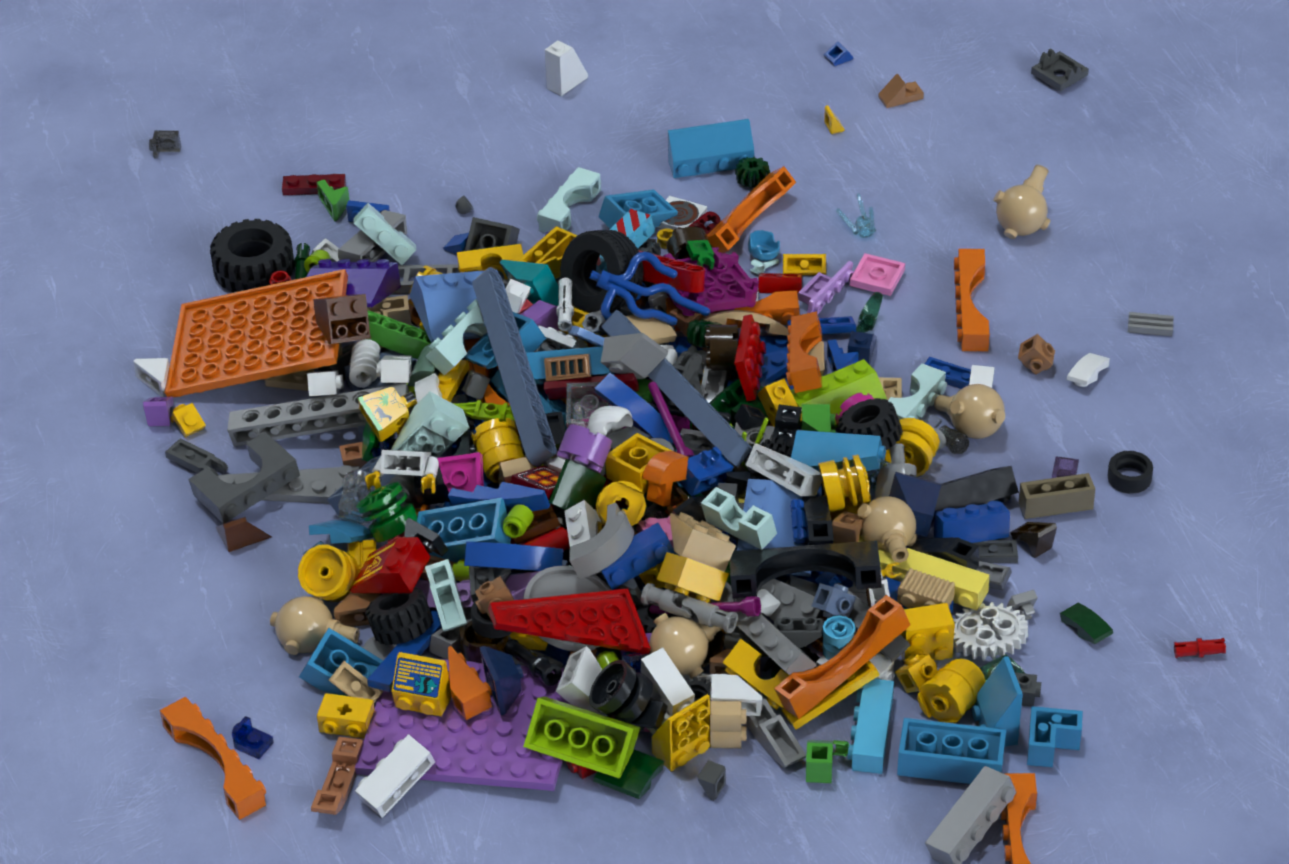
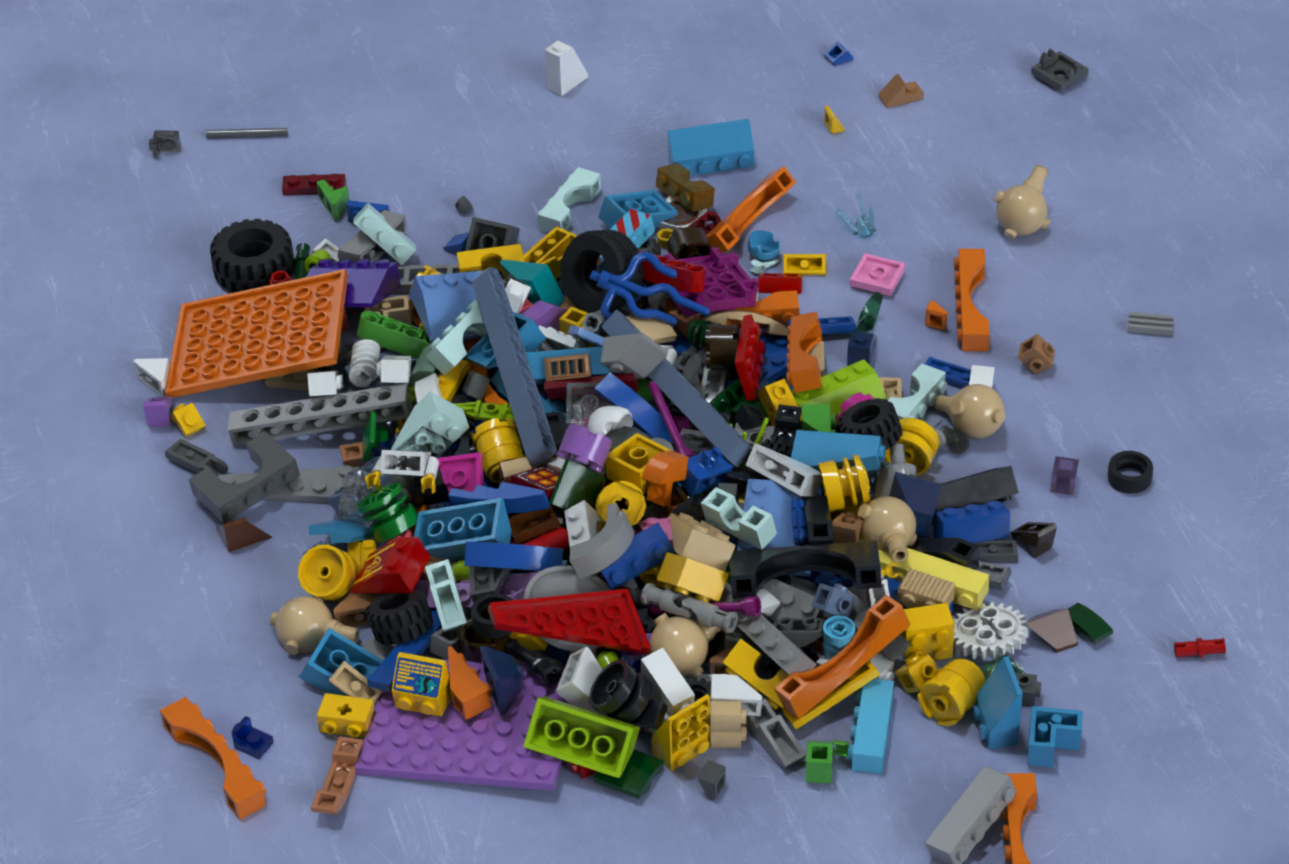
(232, 133): none -> dark grey bar
(343, 318): reddish brown slope -> none
(386, 411): yellow torso -> none
(394, 775): white brick -> none
(429, 539): black slope -> none
(492, 592): medium nougat brick -> none
(517, 521): lime brick -> none
(565, 309): white pin -> none
(692, 194): none -> pearl gold arch
(701, 252): green plate -> none
(751, 171): dark green gear -> none
(823, 288): lavender bracket -> none
(837, 358): blue slope -> none
(936, 316): none -> orange slope
(948, 750): dark azure slope -> none
(1024, 603): light grey tile -> none
(1055, 628): none -> slope
(1056, 496): dark tan brick -> none
(1087, 369): white slope -> none

